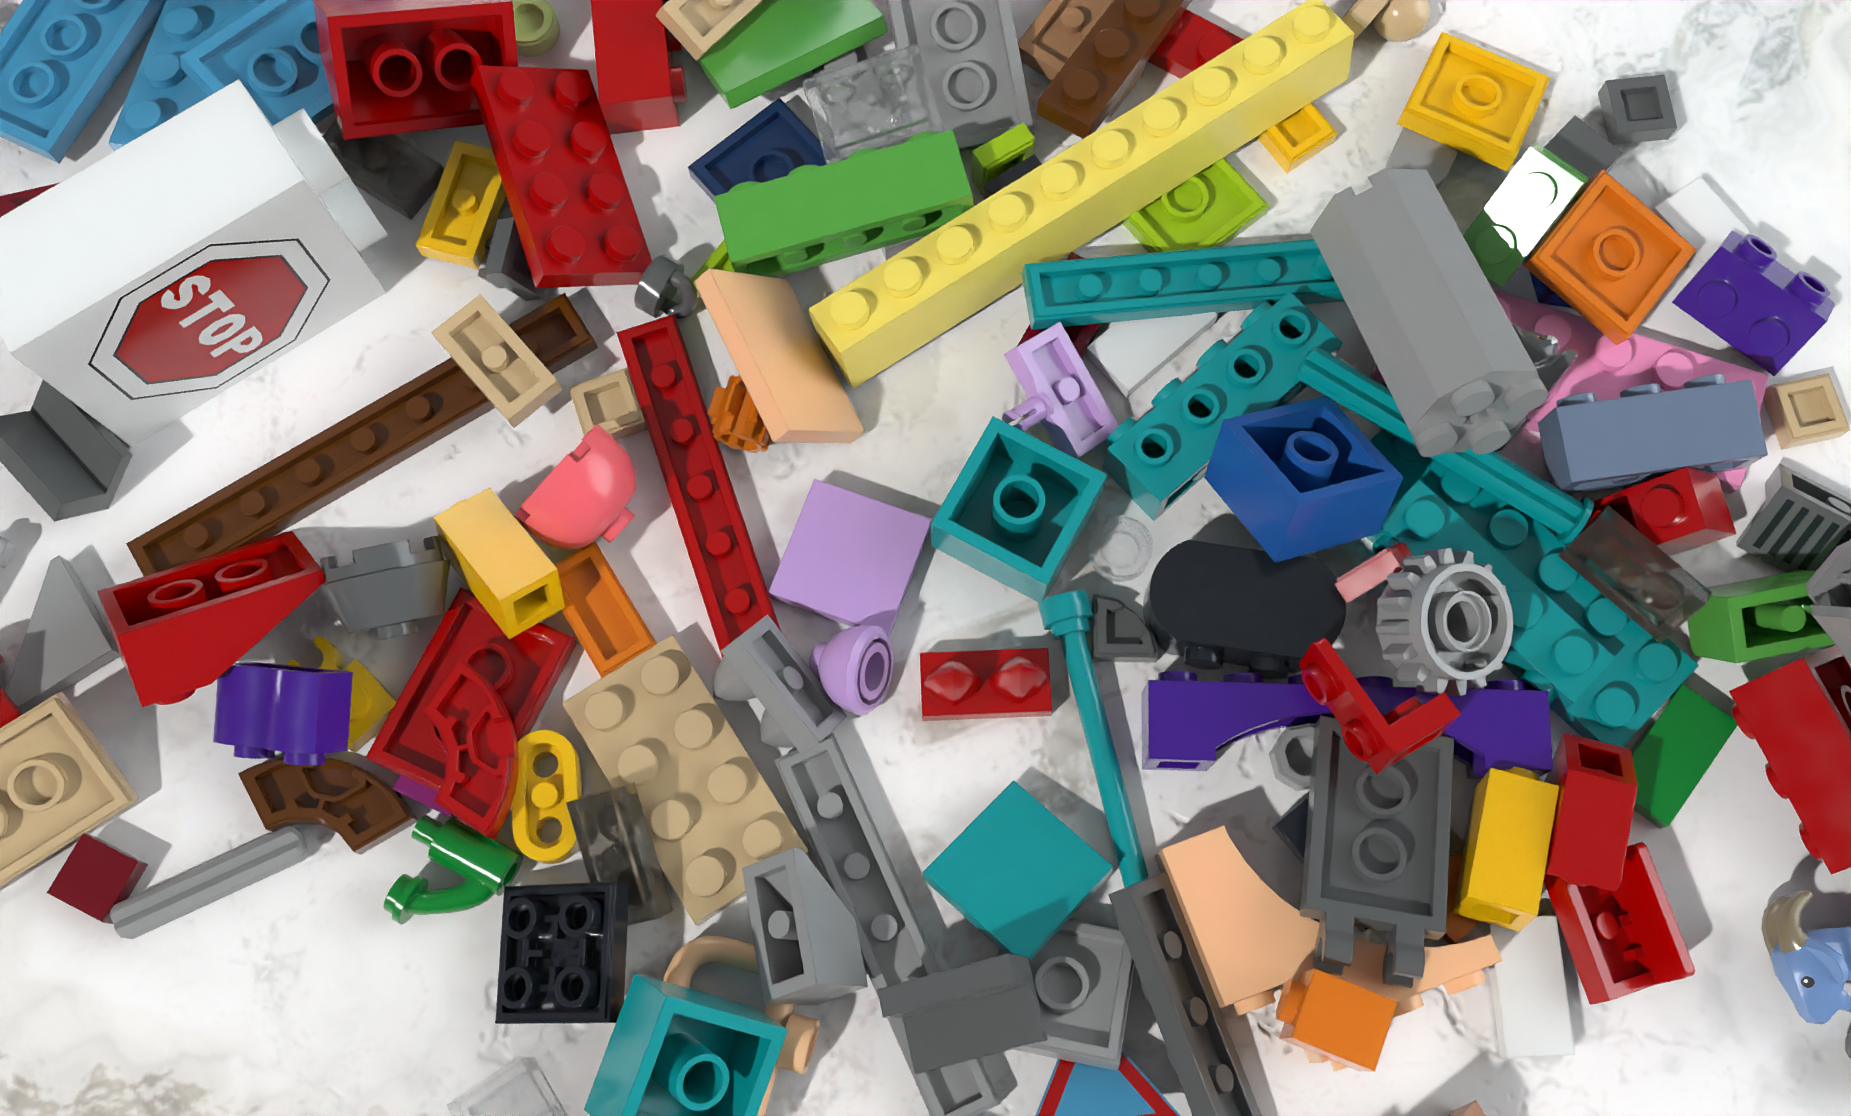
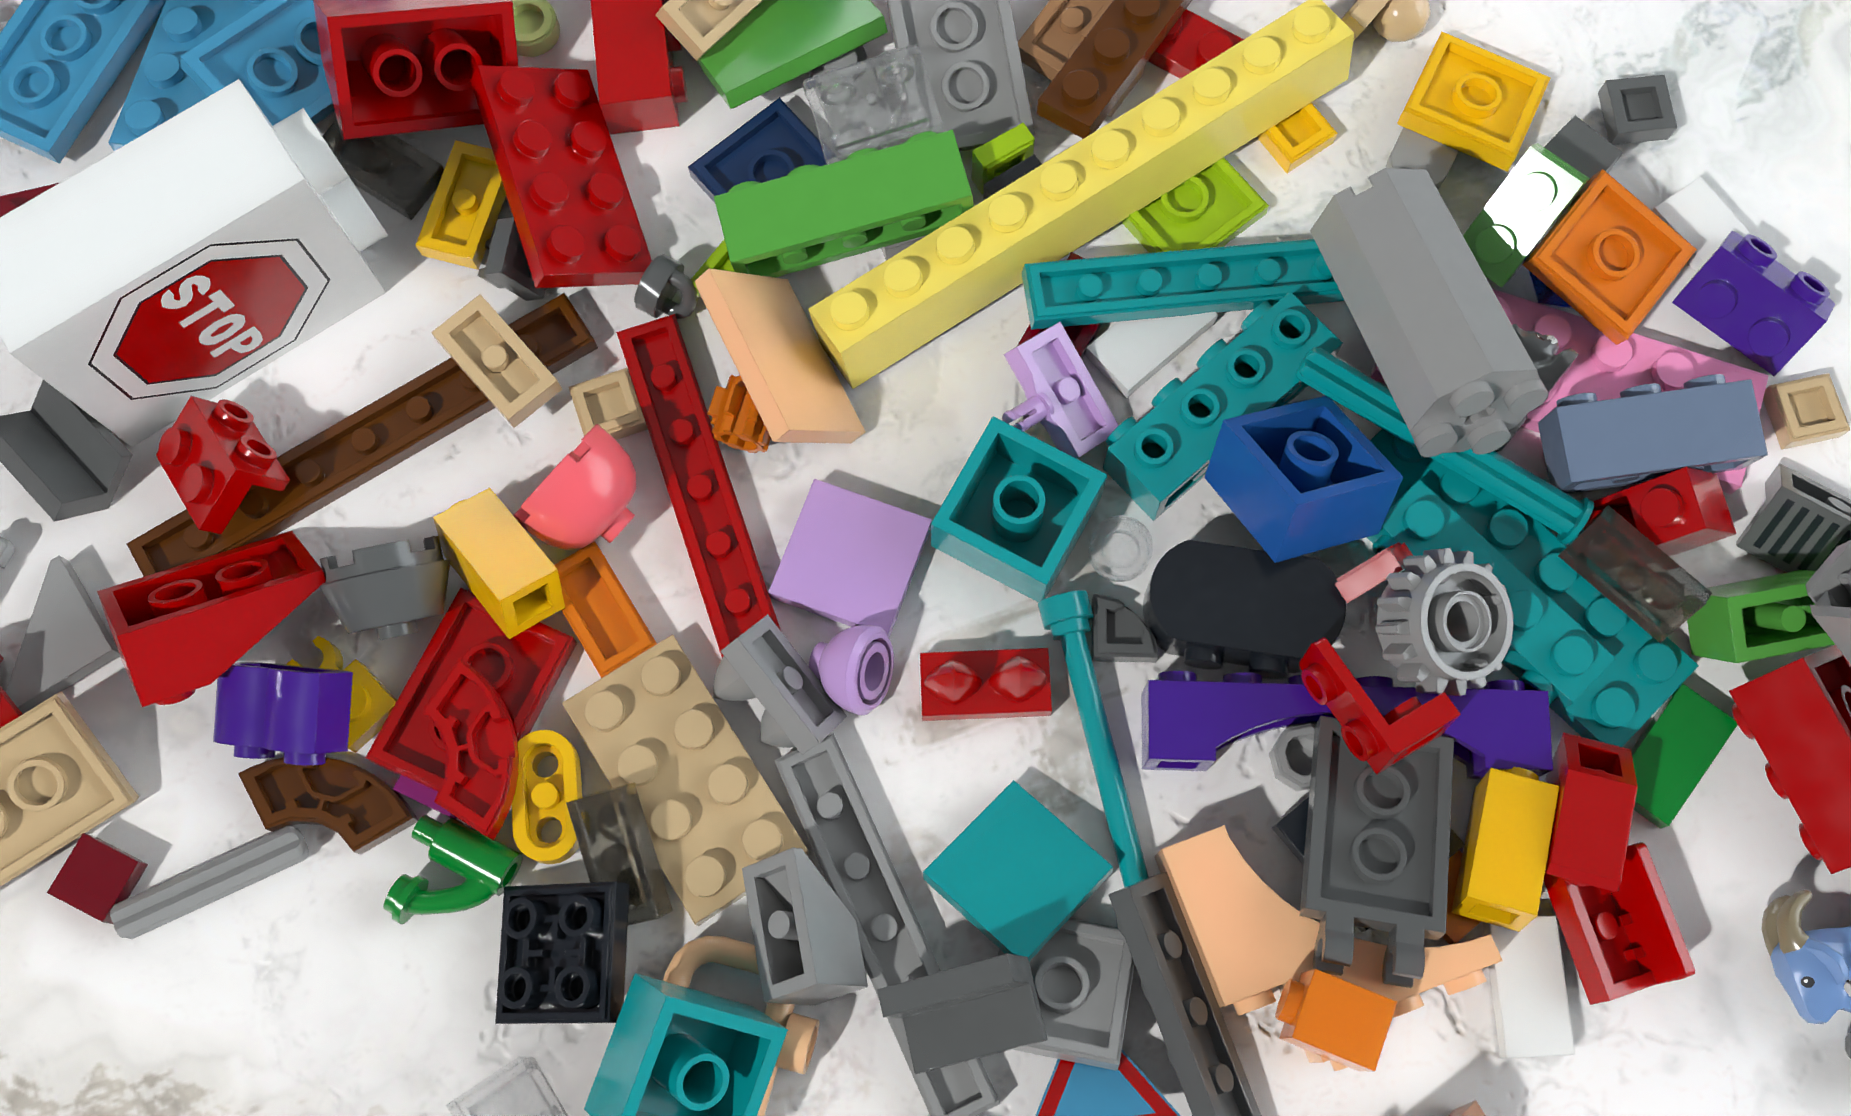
(215, 459): none -> red bracket

